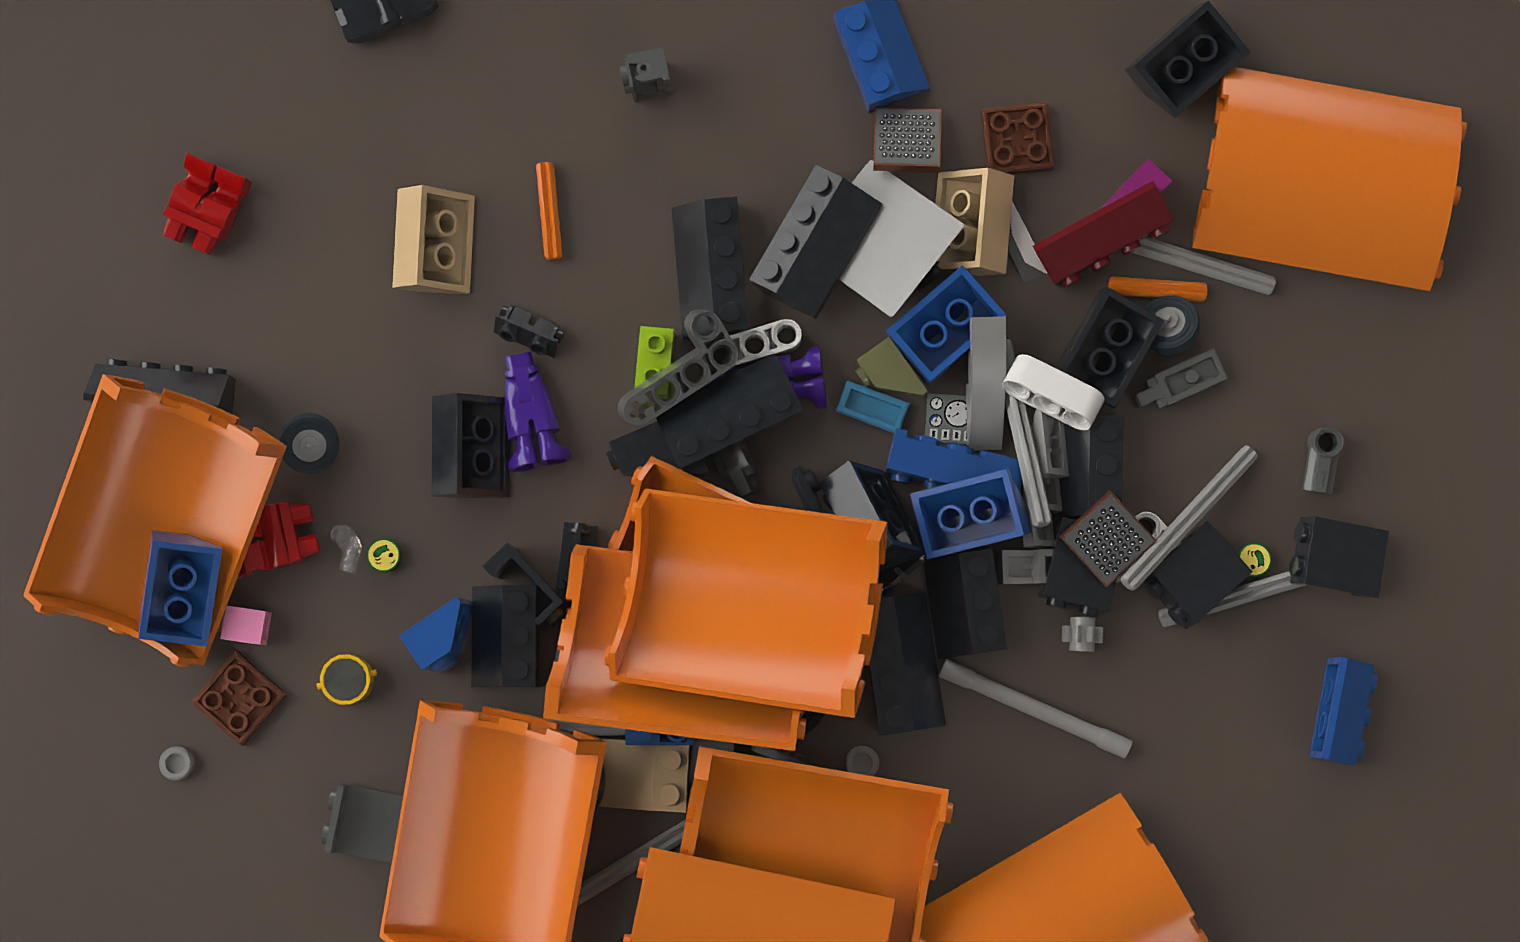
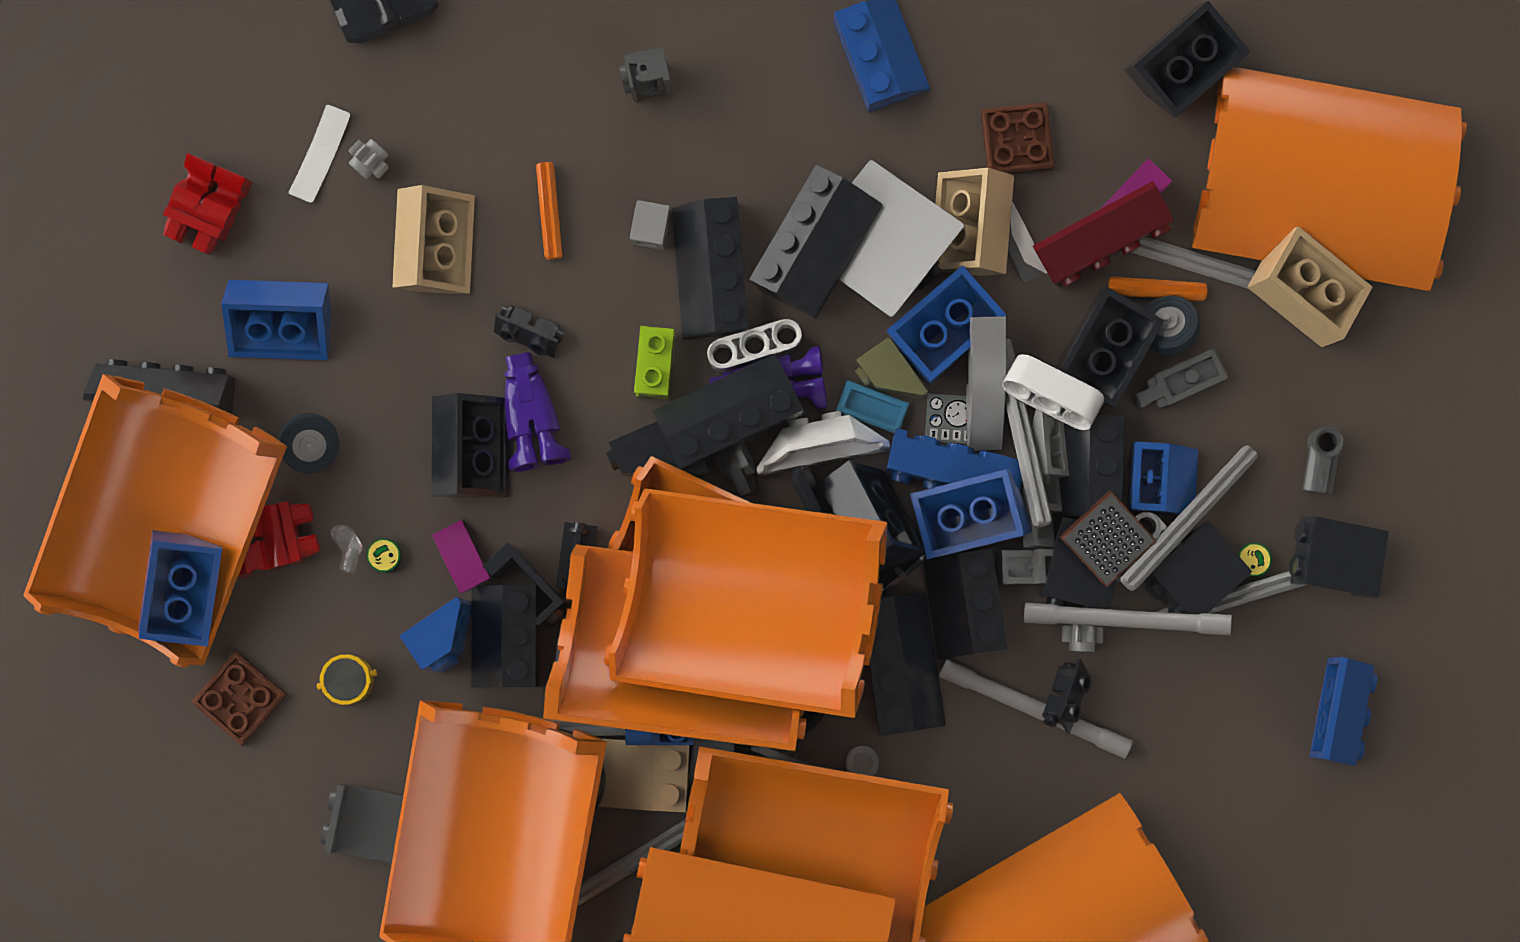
(176, 763): light grey tile -> none
(245, 625): bright pink brick -> none
(277, 319): none -> blue slope
(320, 154): none -> white sticker
(368, 159): none -> light grey gear
(461, 556): none -> magenta slope
(650, 225): none -> light grey panel
(675, 373): dark grey beam -> none
(820, 443): none -> white wedge
(907, 140): tile -> none
(1072, 683): none -> black hinge
(1161, 478): none -> blue slope
(1202, 623): none -> light grey piece
(1310, 288): none -> tan slope

